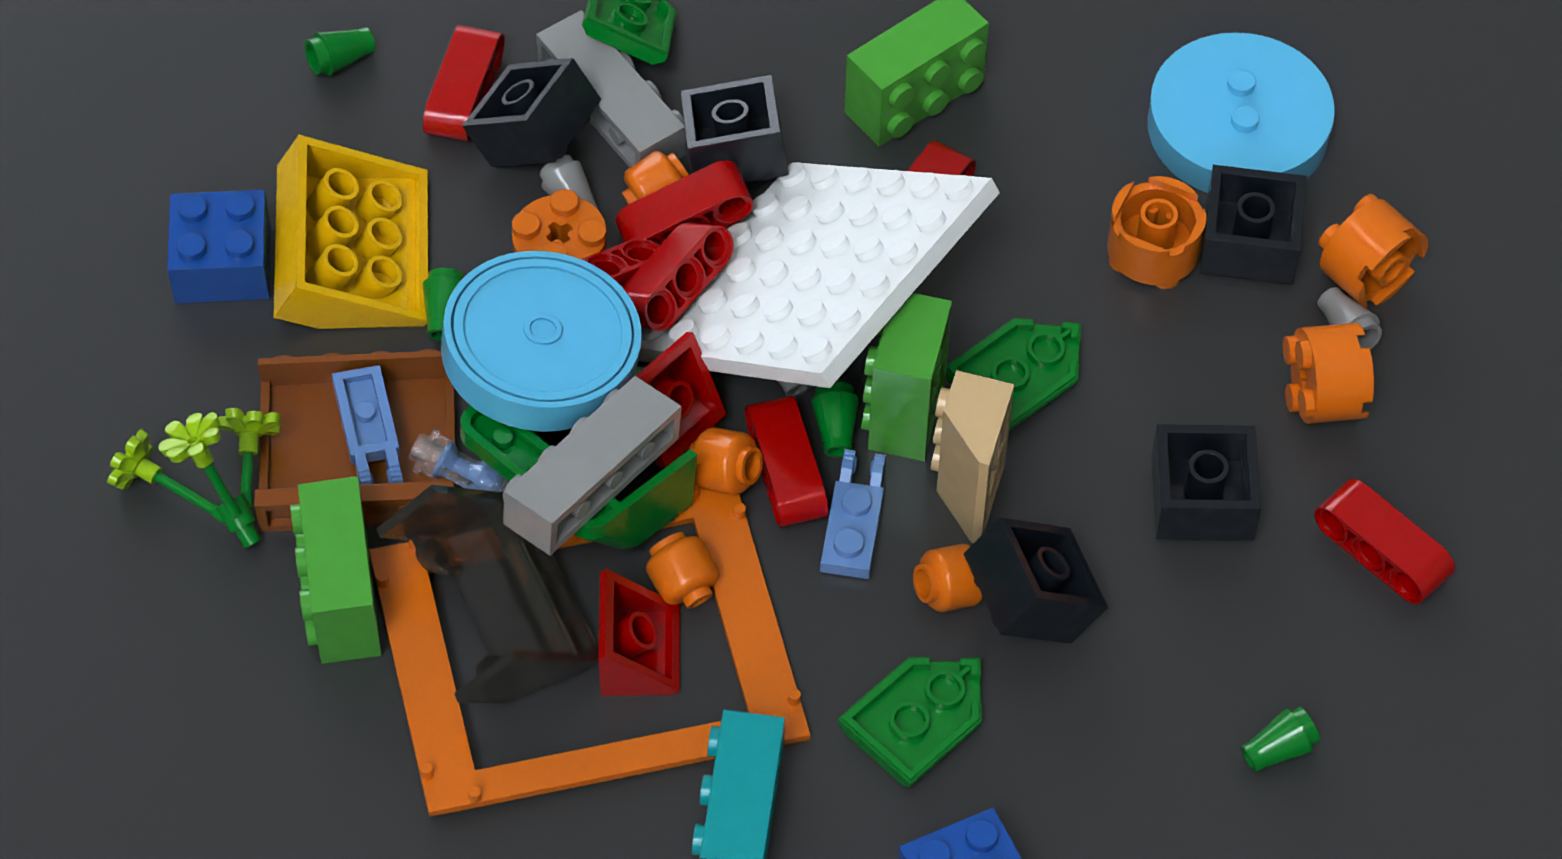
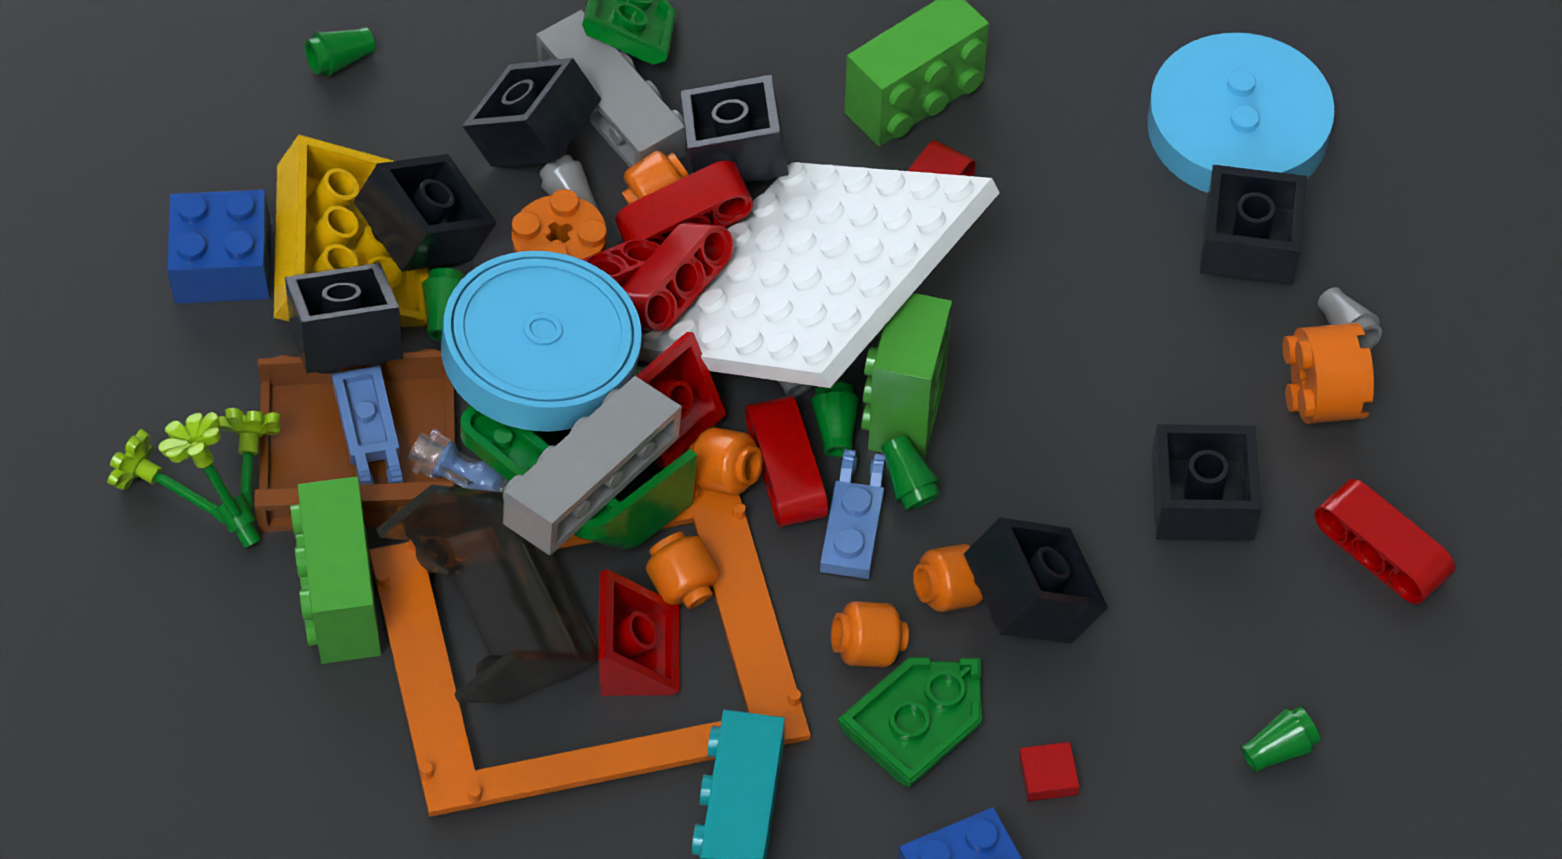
(344, 318): none -> black brick
(424, 212): none -> black brick
(462, 81): red beam -> none
(869, 634): none -> orange head
(909, 474): none -> green cone
(971, 447): tan slope -> none
(1032, 356): green tile -> none
(1048, 771): none -> red tile
(1156, 231): orange brick -> none
(1371, 251): orange brick -> none

